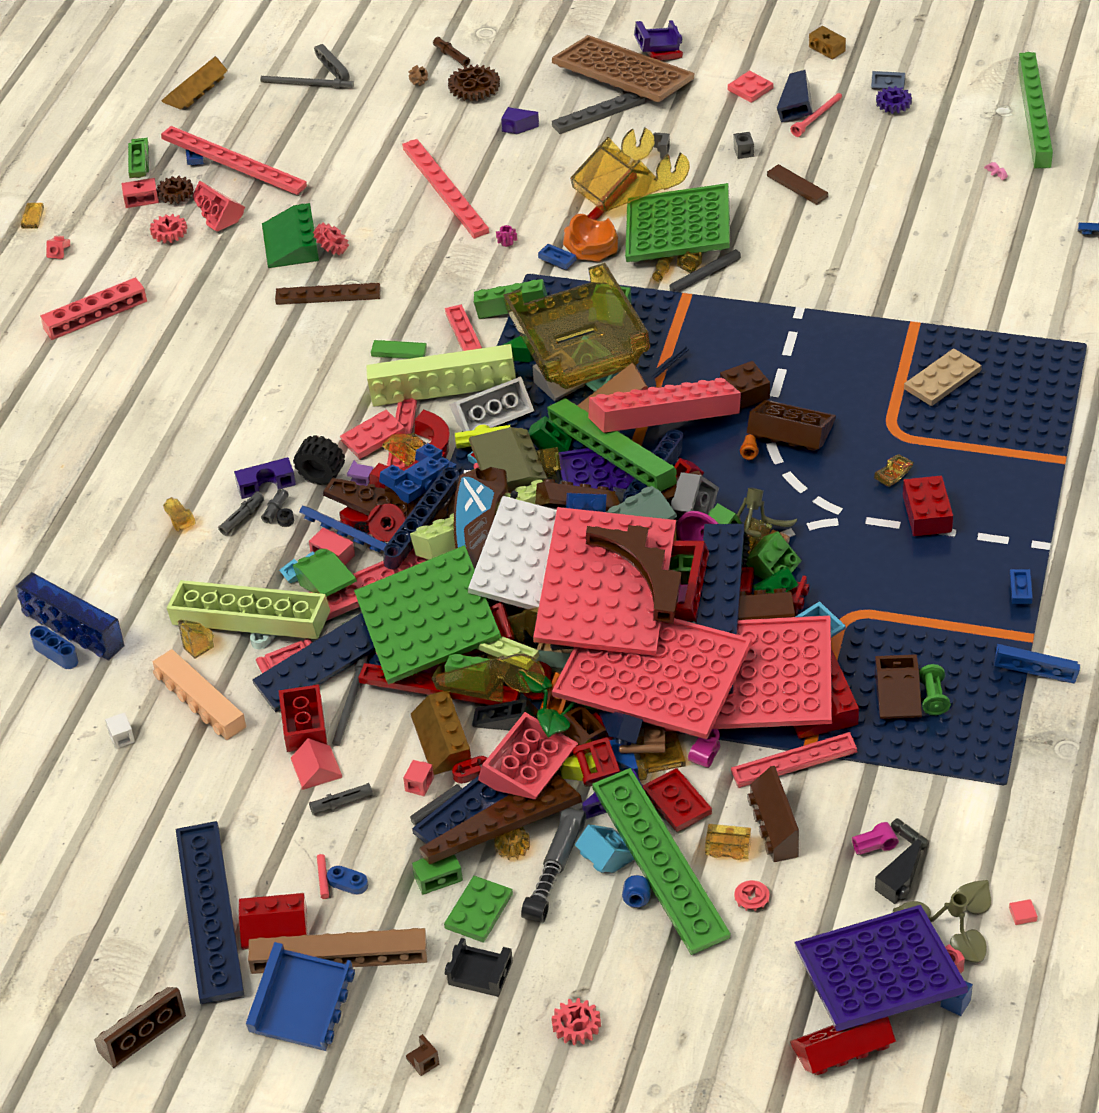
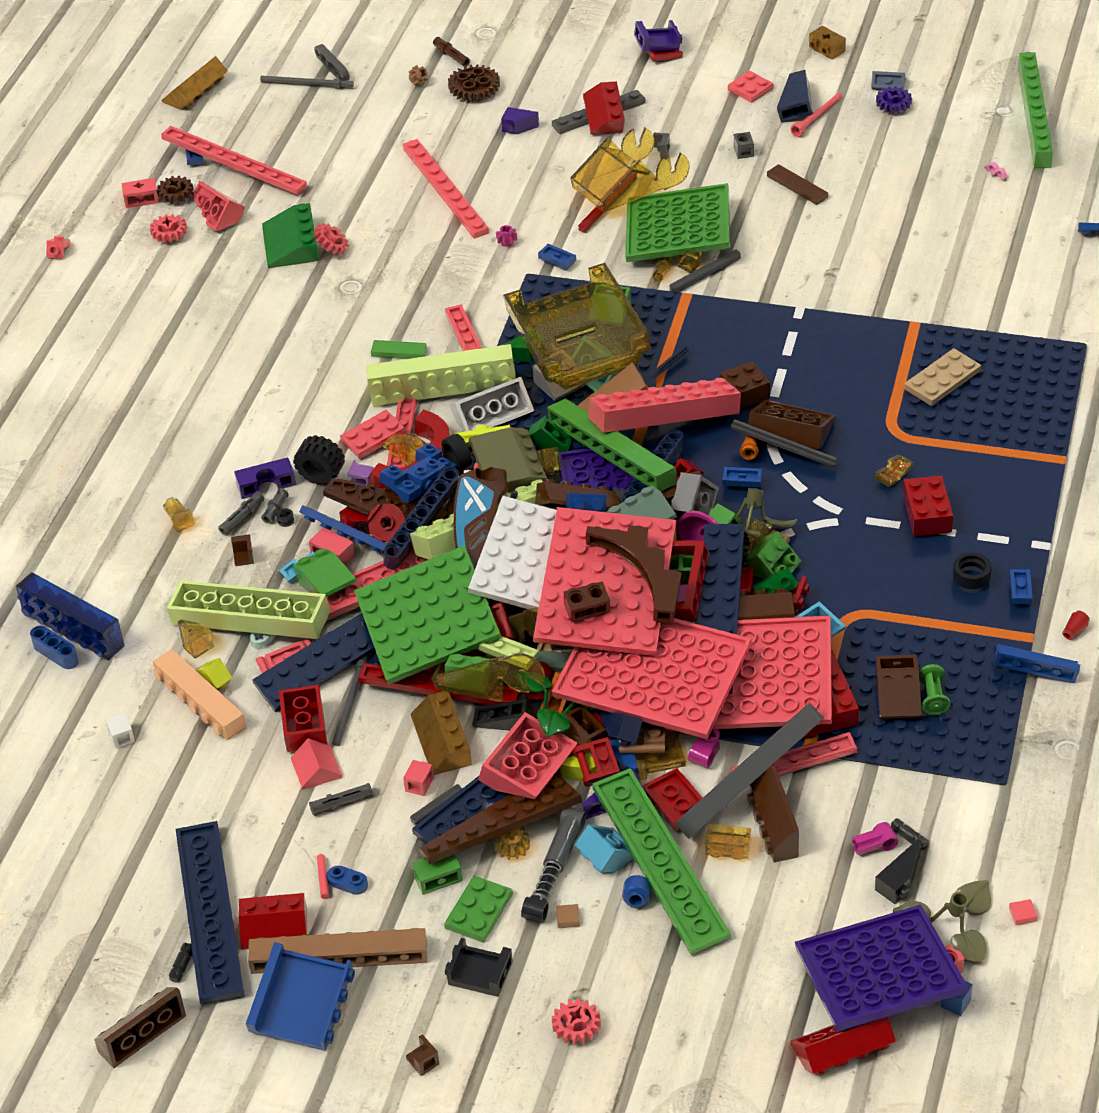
(32, 215): clear yellow tile -> none
(93, 308): coral brick -> none
(138, 157): bright green bracket -> none
(181, 962): none -> pearl dark grey axle
(215, 673): none -> neon yellow slope
(242, 550): none -> reddish brown panel
(327, 293): reddish brown plate -> none
(457, 451): none -> black tyre
(469, 768): red beam -> none
(491, 301): bright green brick -> none
(567, 916): none -> medium nougat tile
(587, 604): none -> reddish brown brick
(590, 238): orange piece -> none
(604, 108): none -> red slope
(623, 68): medium nougat plate -> none
(742, 477): none -> blue plate
(747, 889): coral gear -> none
(748, 770): none -> dark grey beam
(784, 443): none -> dark grey axle
(972, 559): none -> black tyre
(1077, 622): none -> red cone

